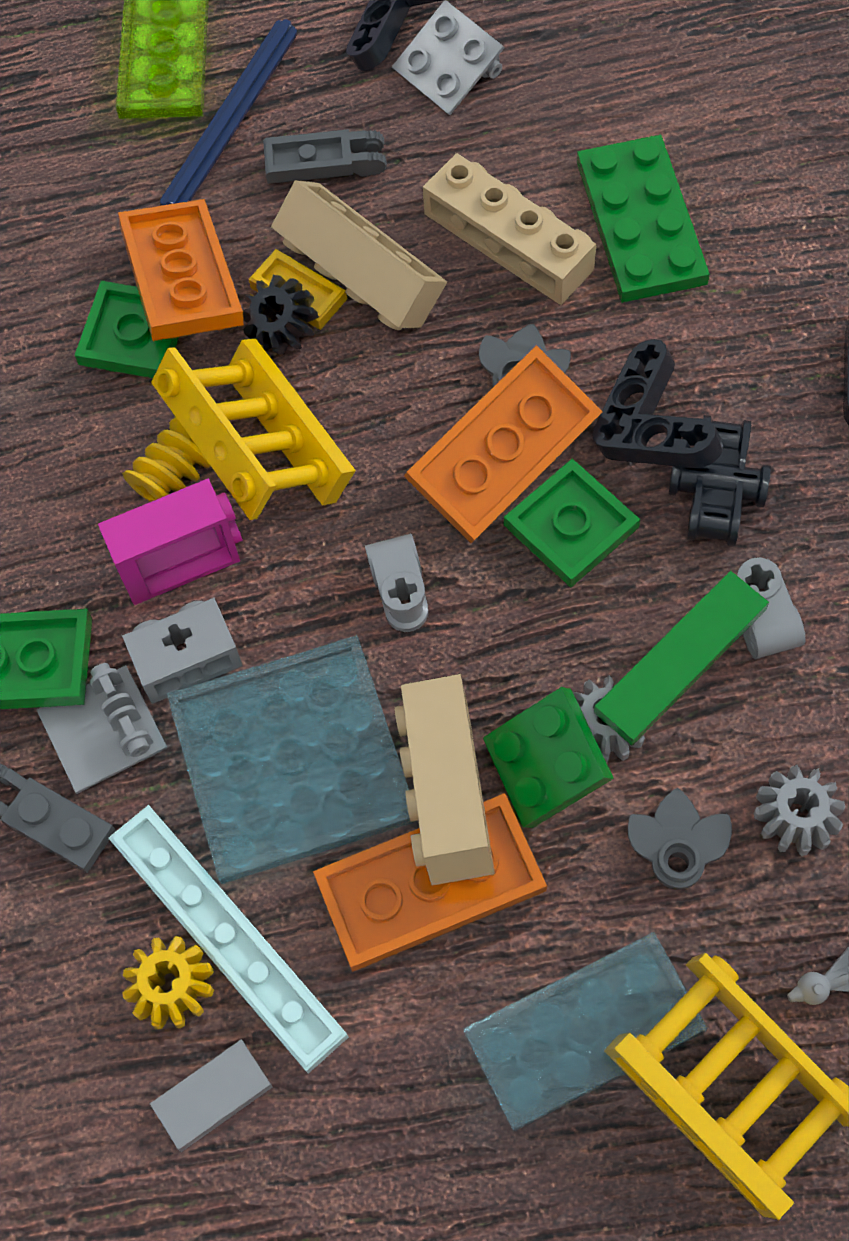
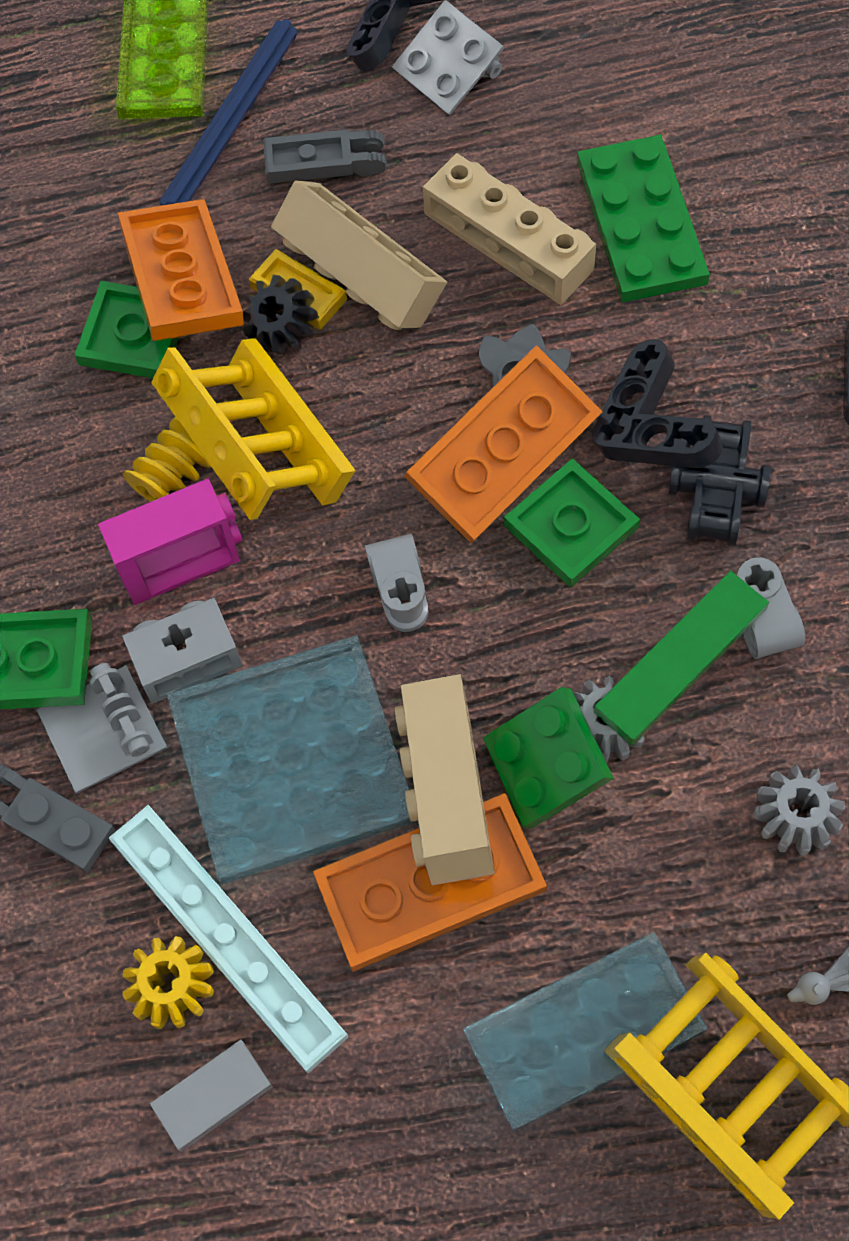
(681, 834): dark grey plate -> none

